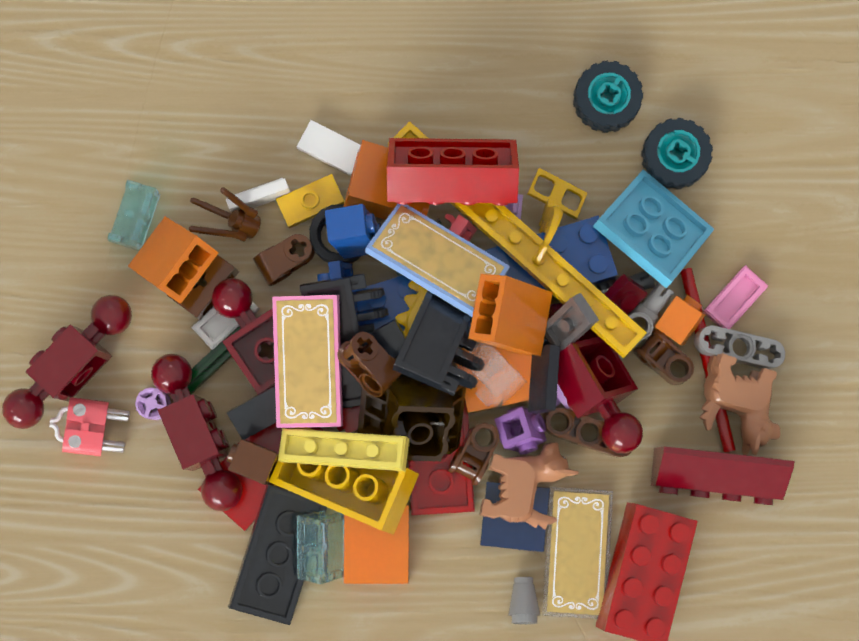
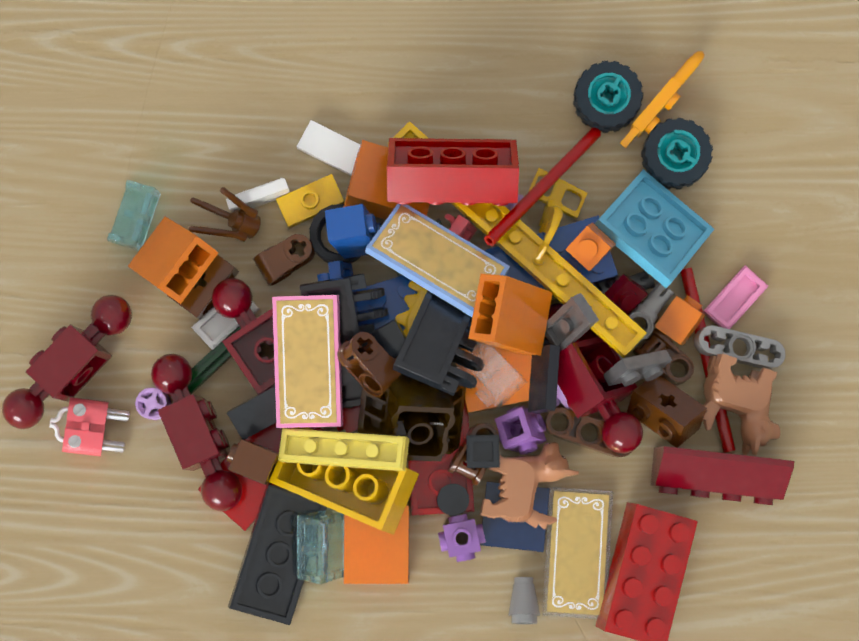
(453, 499): none -> black tile
(461, 524): none -> medium lavender brick
(482, 451): none -> black tile
(542, 187): none -> red piece
(590, 246): none -> orange brick
(638, 367): none -> flat silver plate
(665, 99): none -> light orange plate
(666, 410): none -> reddish brown brick

